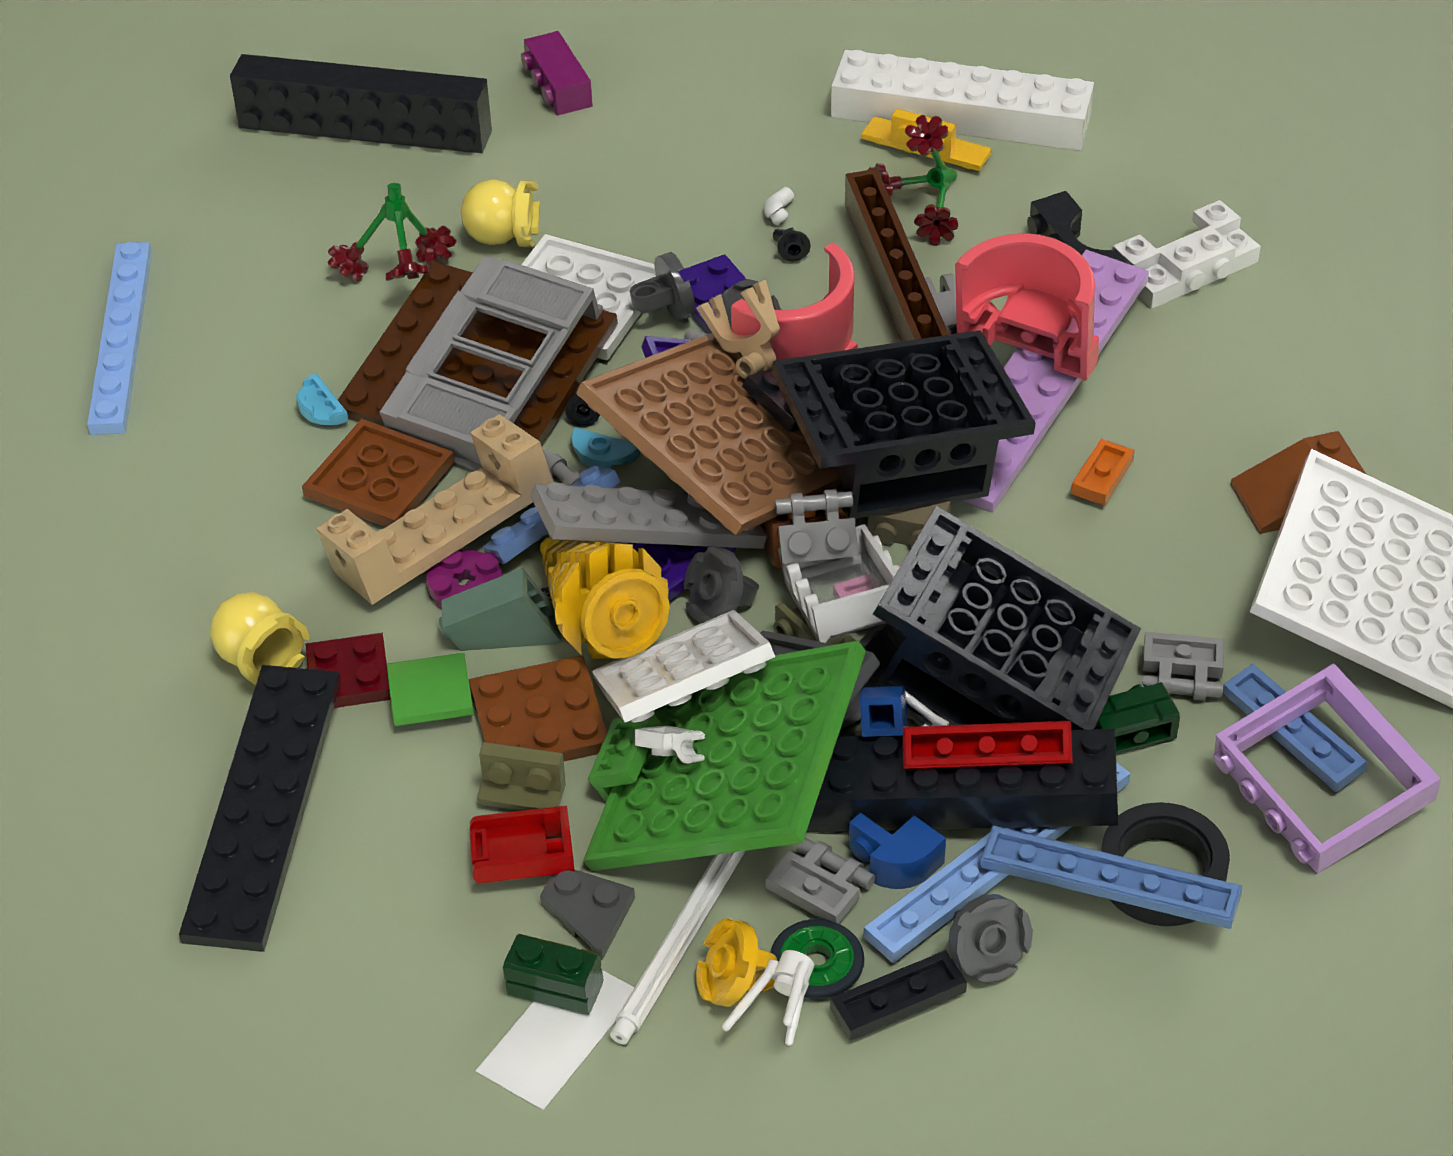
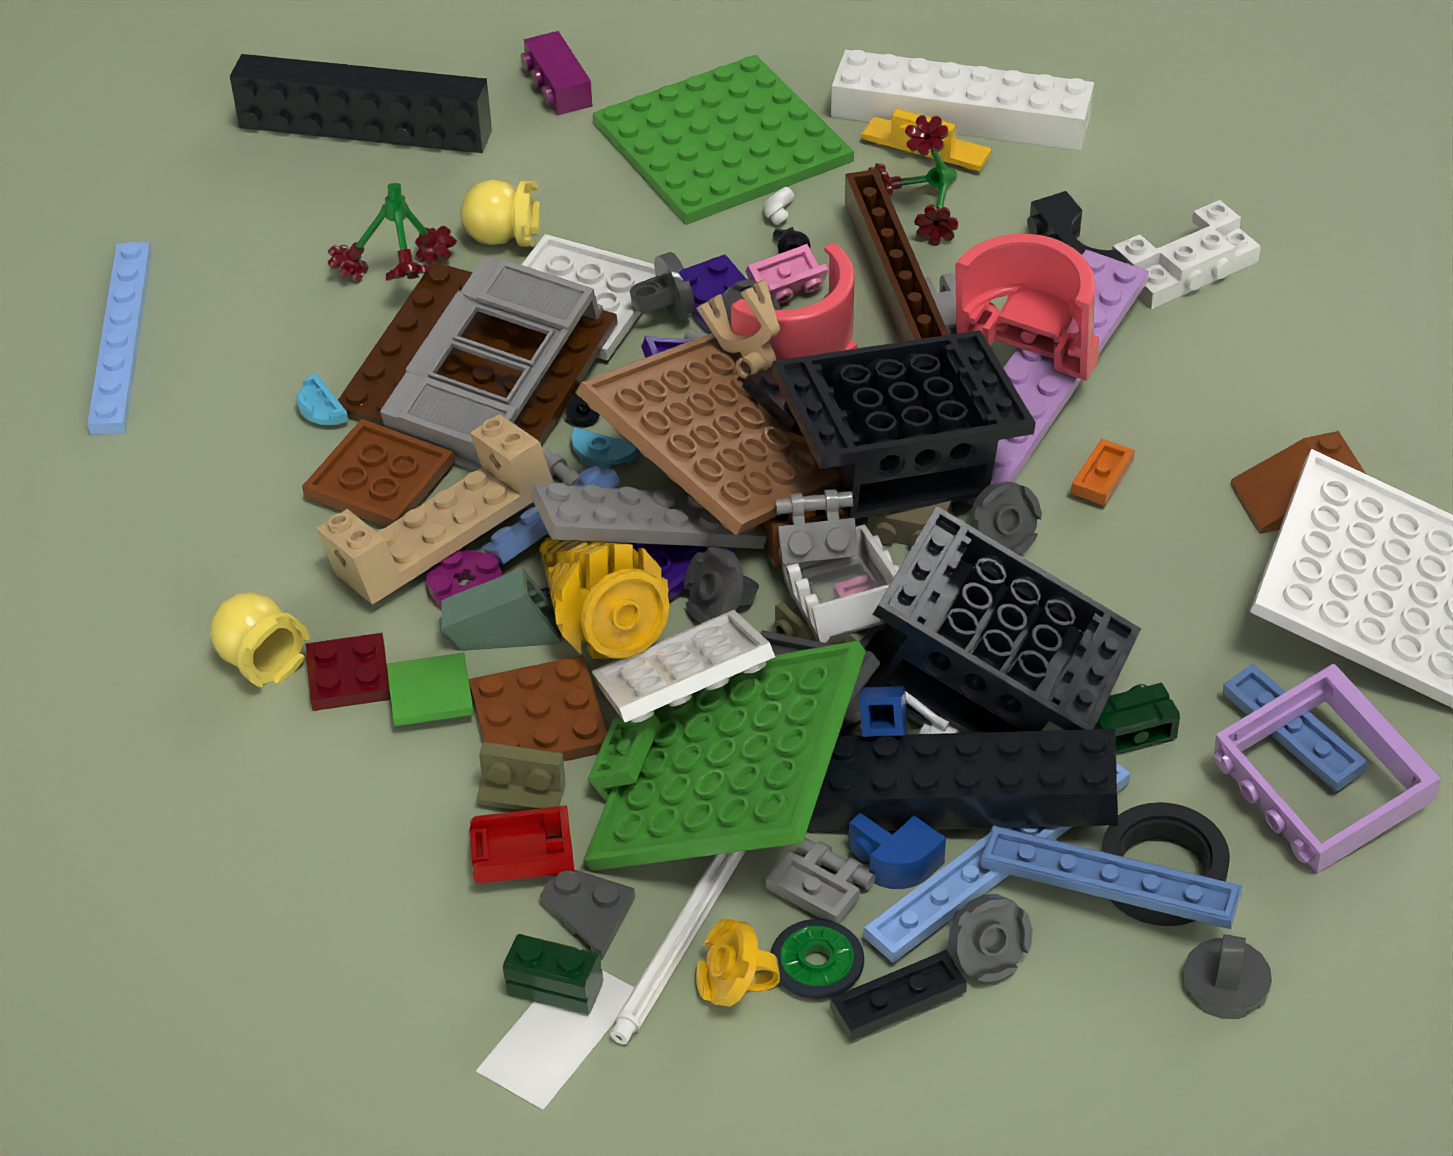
(261, 809): black plate -> none
(669, 741): white plate -> none
(722, 138): none -> bright green plate
(789, 273): none -> bright pink bracket
(790, 979): white plant -> none
(987, 745): red slope -> none
(1007, 515): none -> dark grey tile
(1184, 656): light grey plate -> none
(1227, 977): none -> dark grey tile

